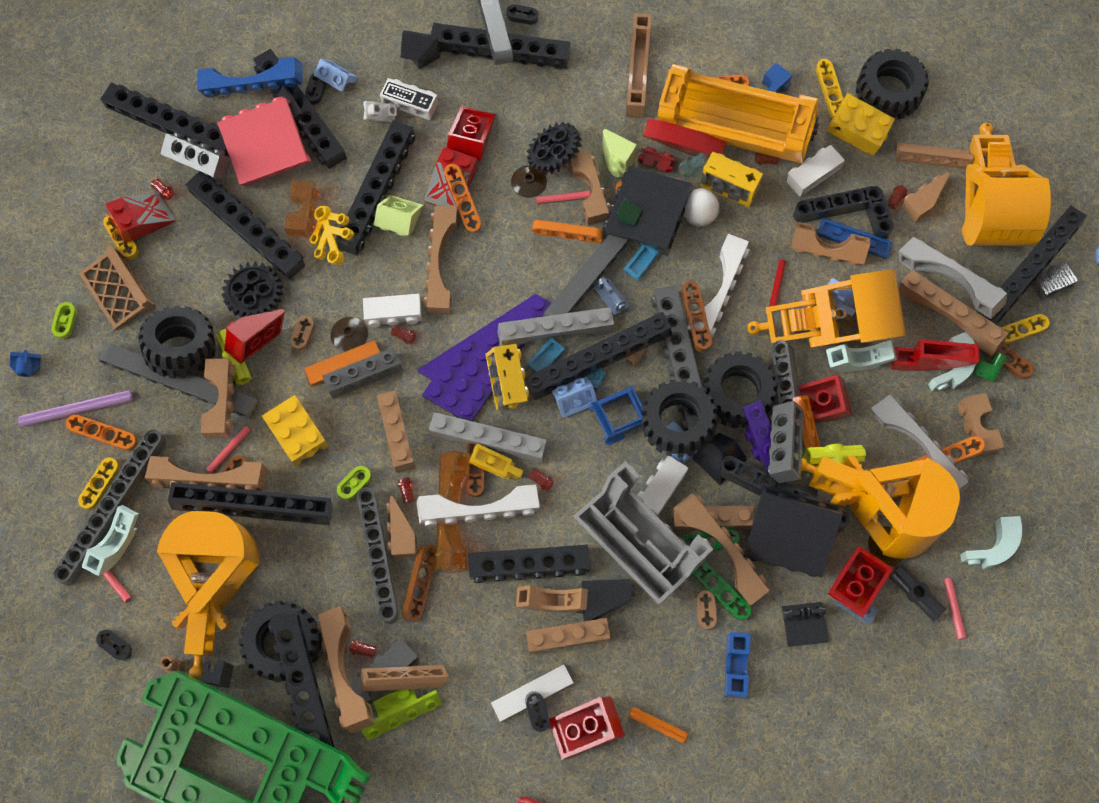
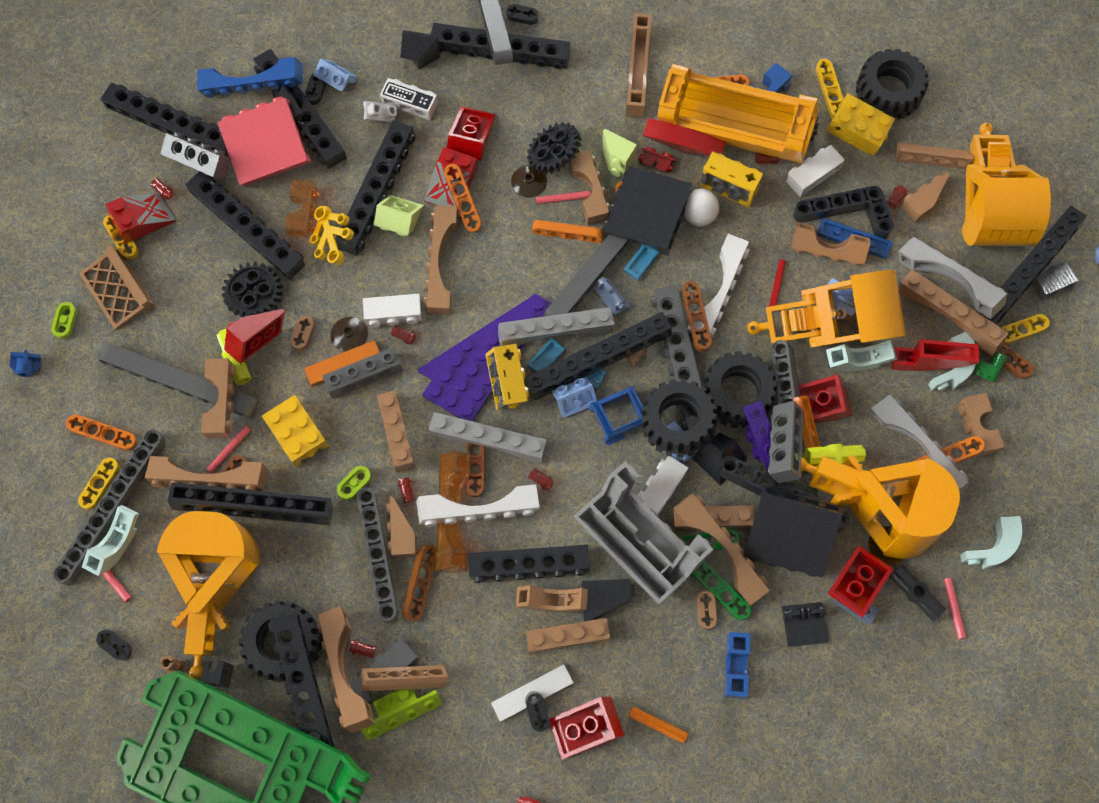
(75, 408): lavender axle -> none
(176, 323): black tyre -> none
(494, 463): yellow hinge -> none
(629, 212): dark green slope -> none
(692, 165): clear light blue piece -> none

